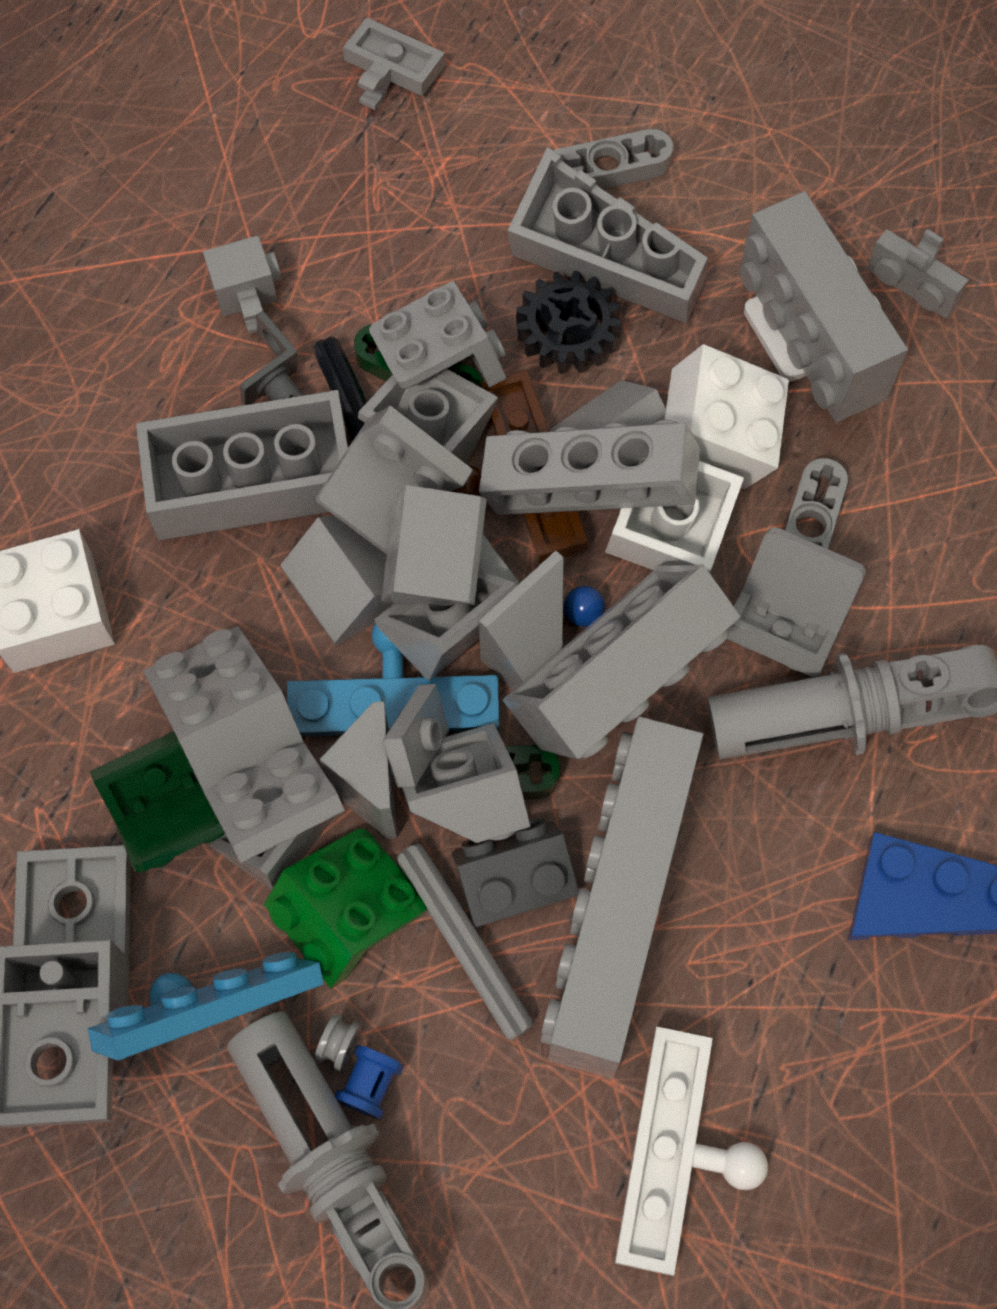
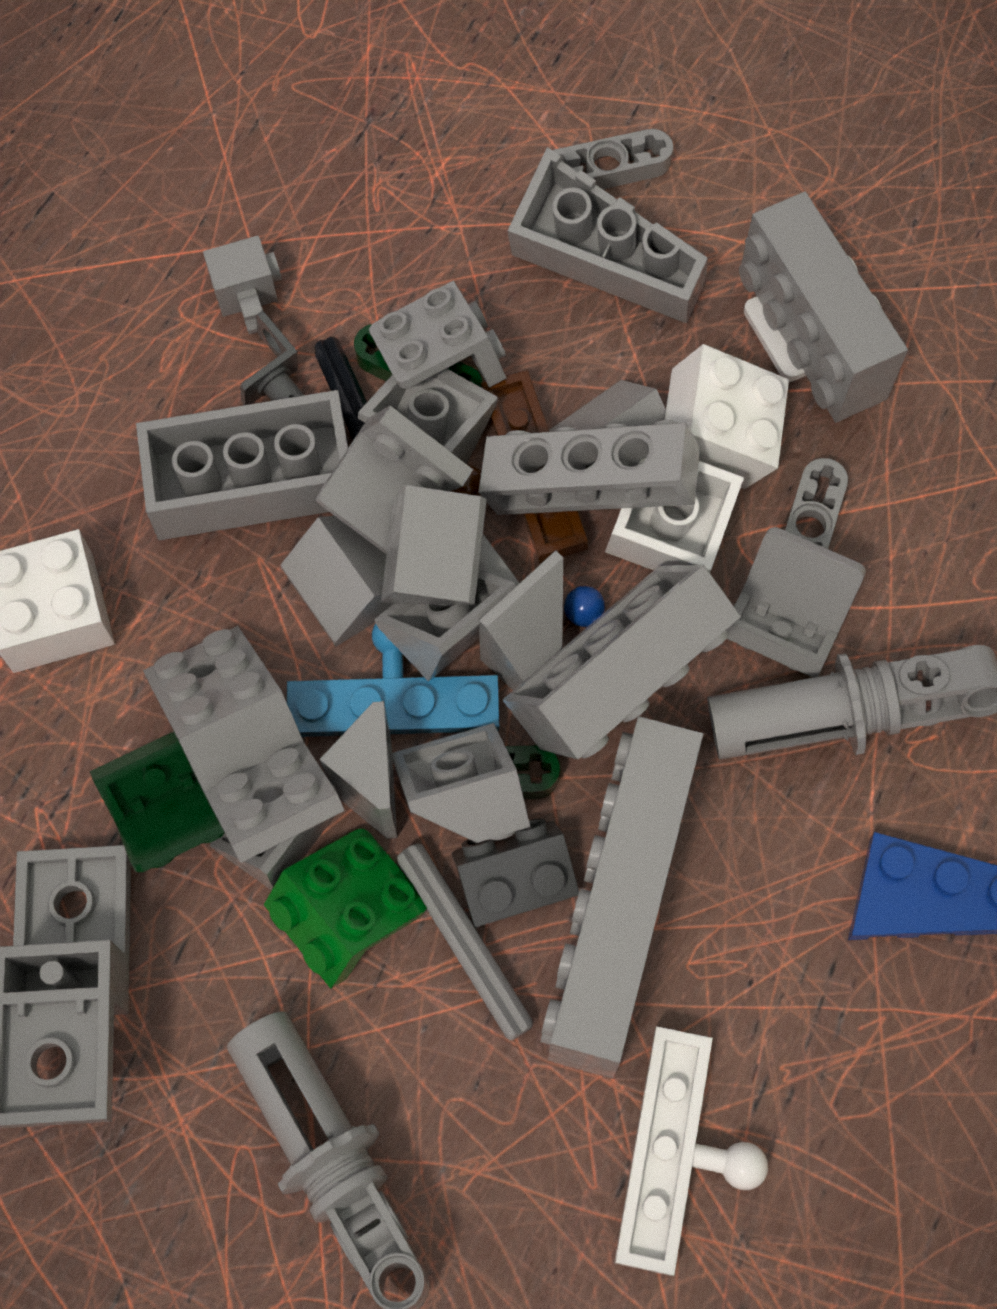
(182, 1010): dark azure plate -> none
(338, 1042): light grey bush -> none
(368, 1082): blue bush -> none
(391, 58): light grey plate -> none
(416, 736): light grey plate -> none
(569, 323): black gear -> none
(918, 272): light grey plate -> none

